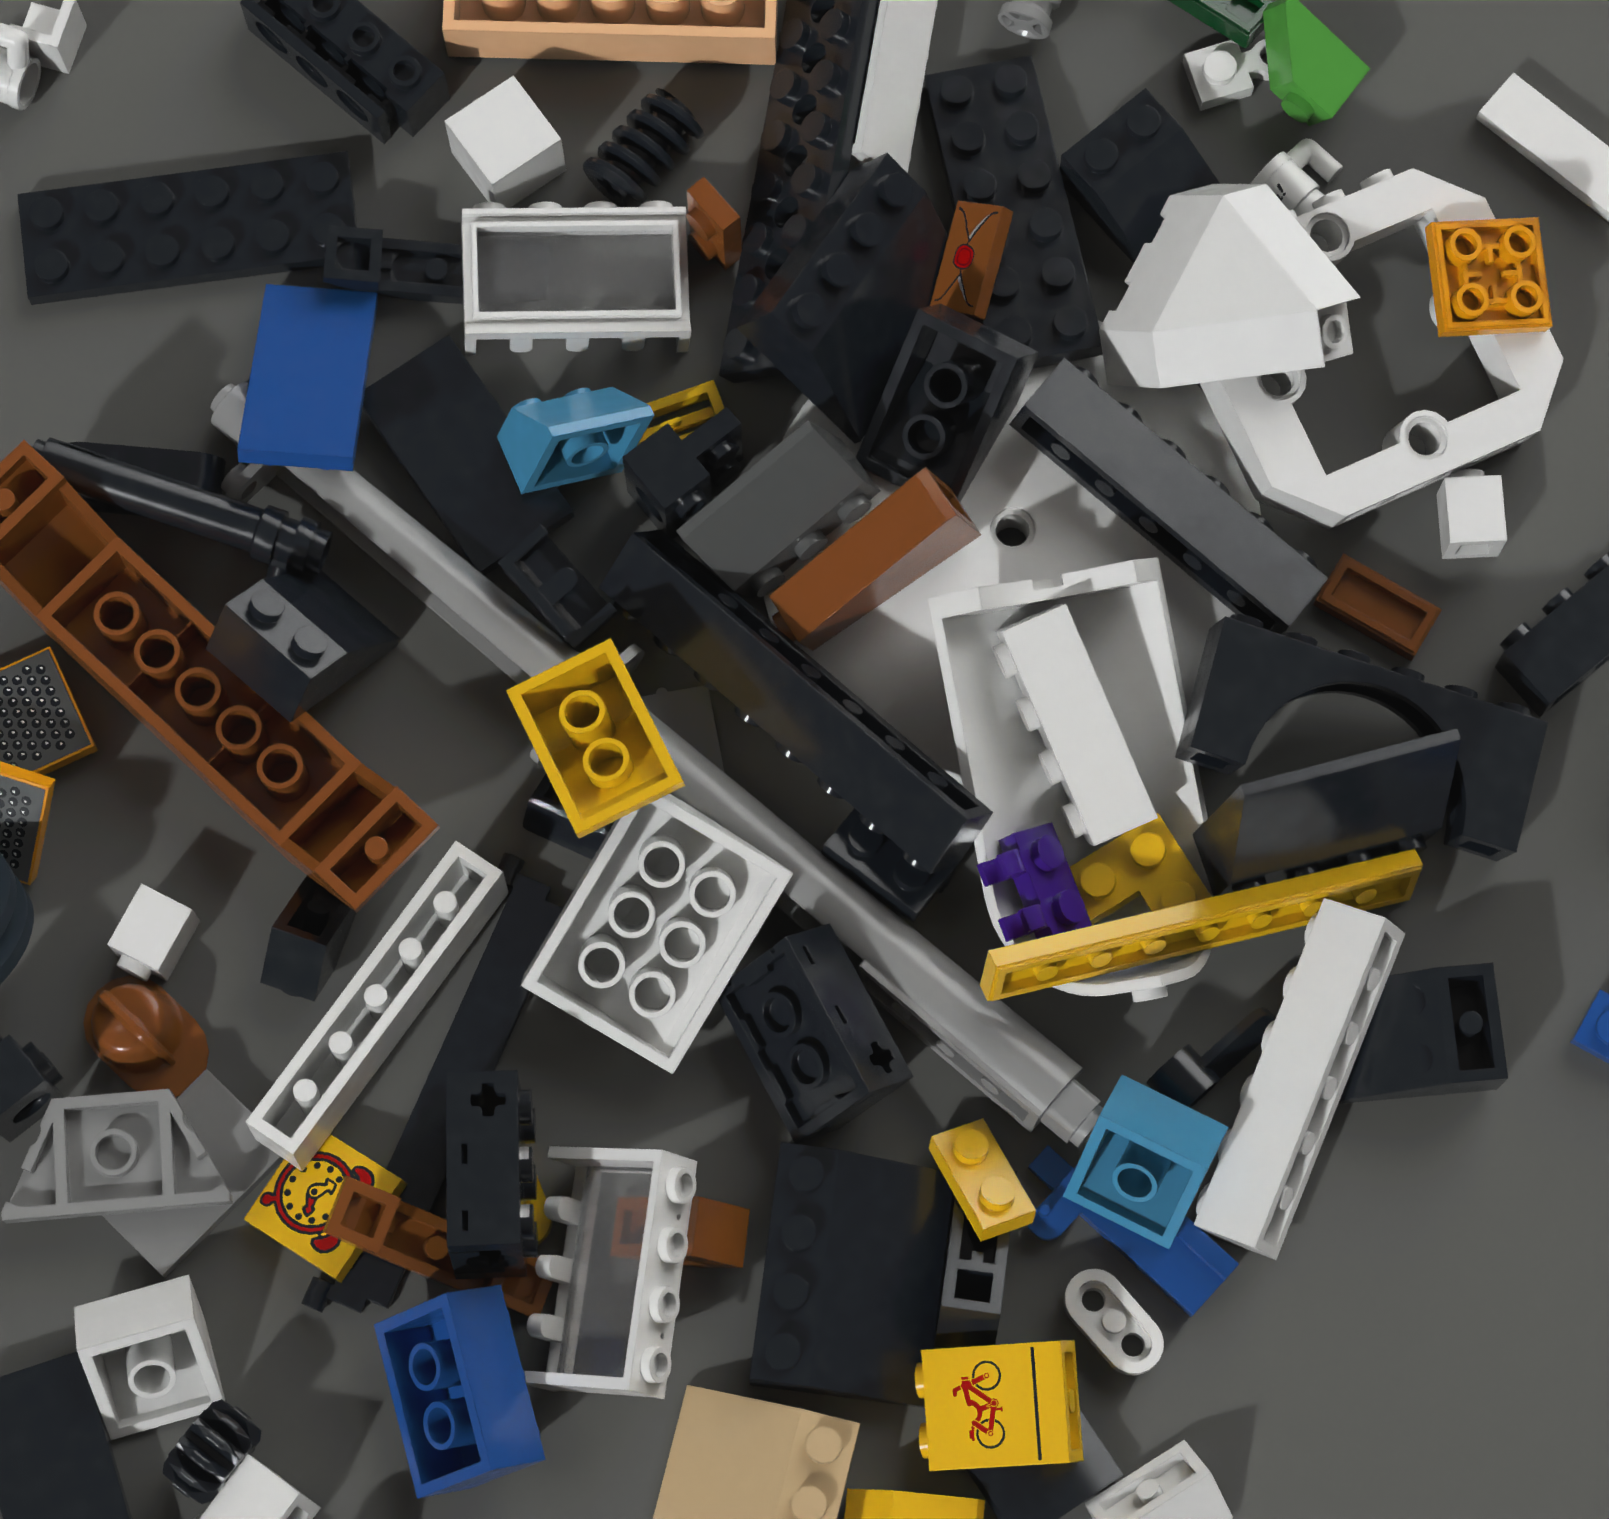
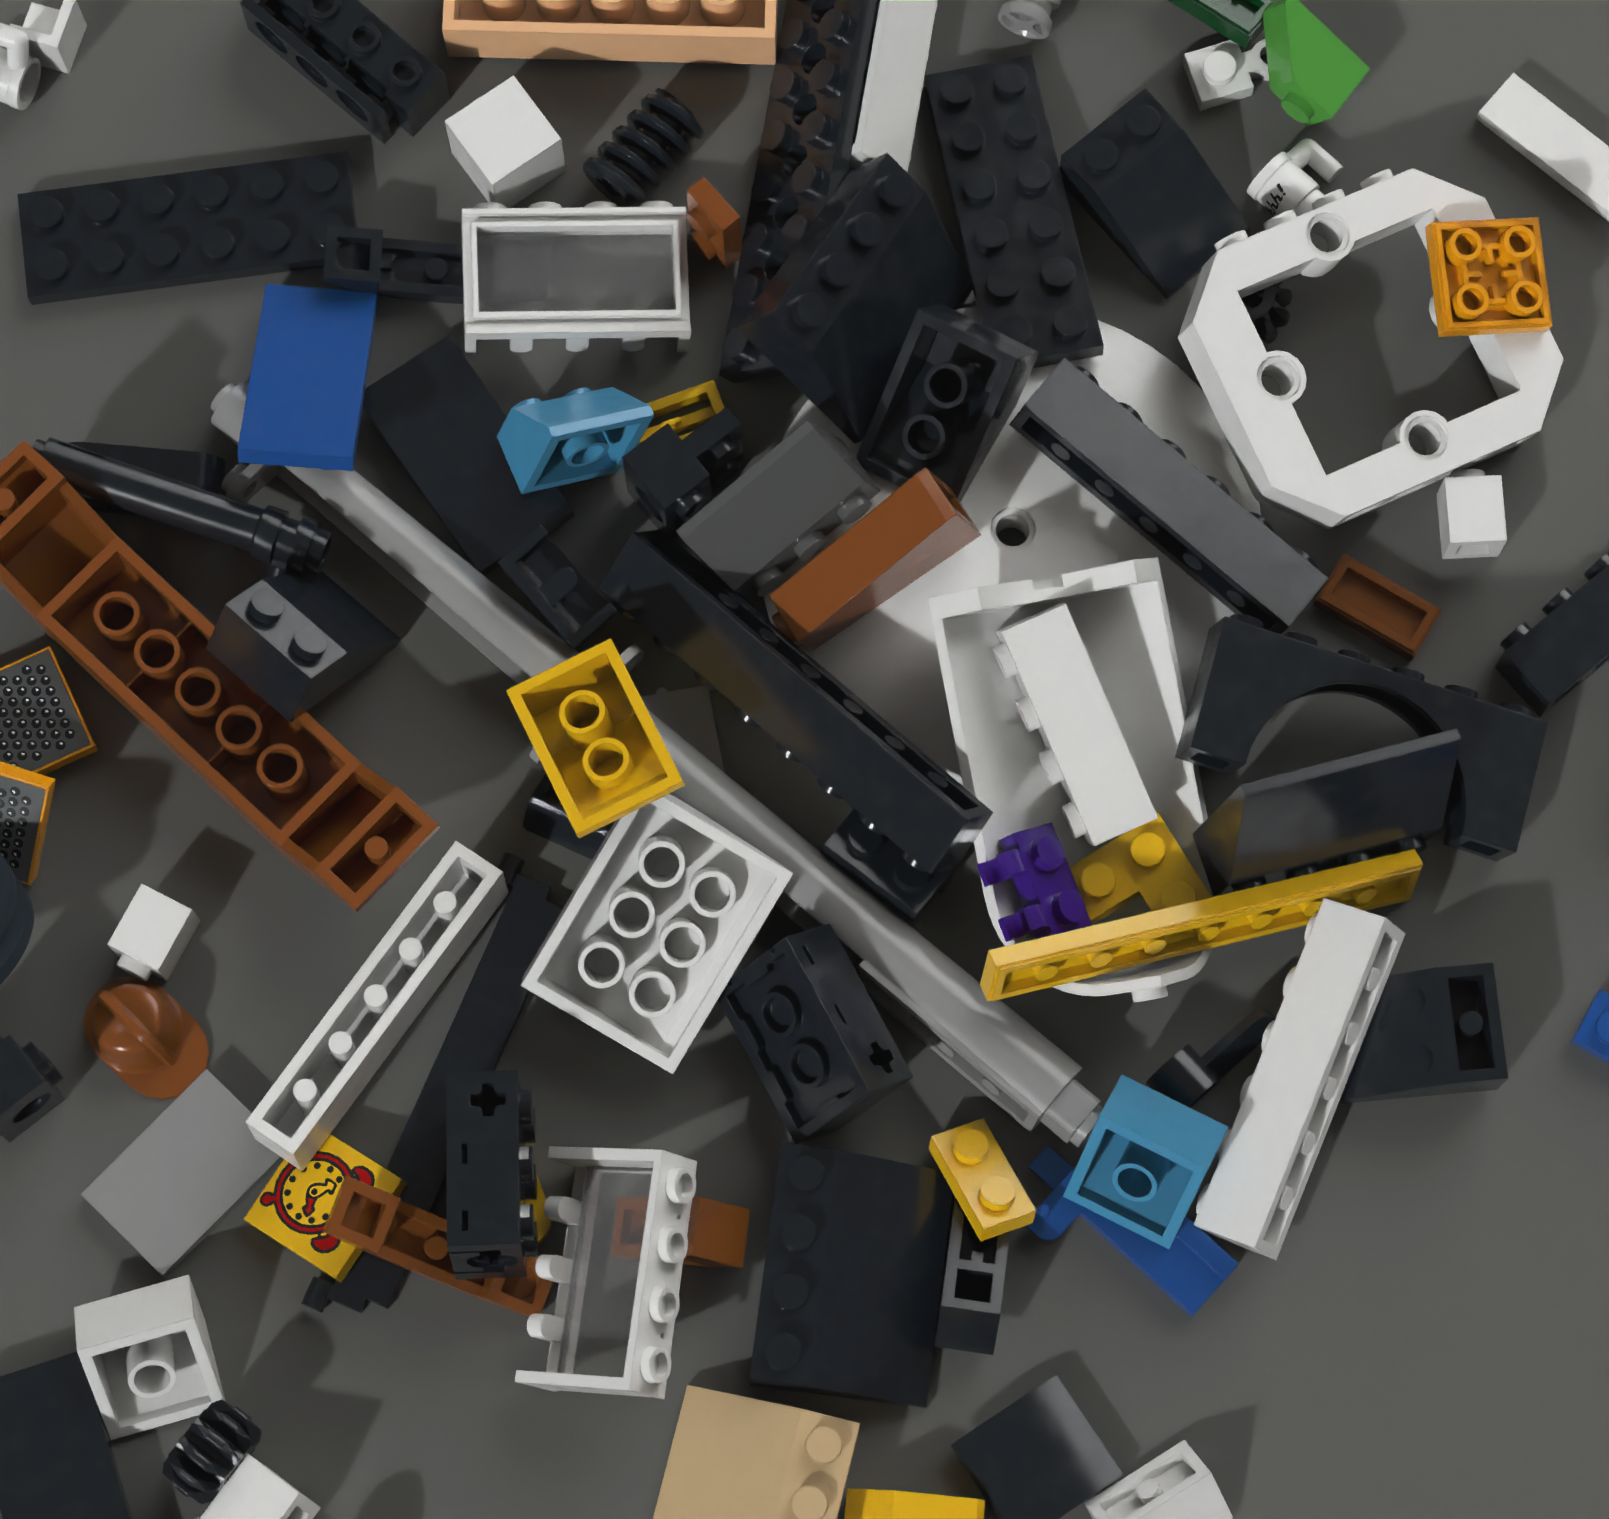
(114, 1159): light grey wing -> none
(306, 941): black slope -> none
(459, 1391): blue brick -> none
(972, 258): dark orange tile -> none
(1000, 1405): yellow panel -> none
(1116, 1320): white plate -> none
(1226, 295): white panel -> none

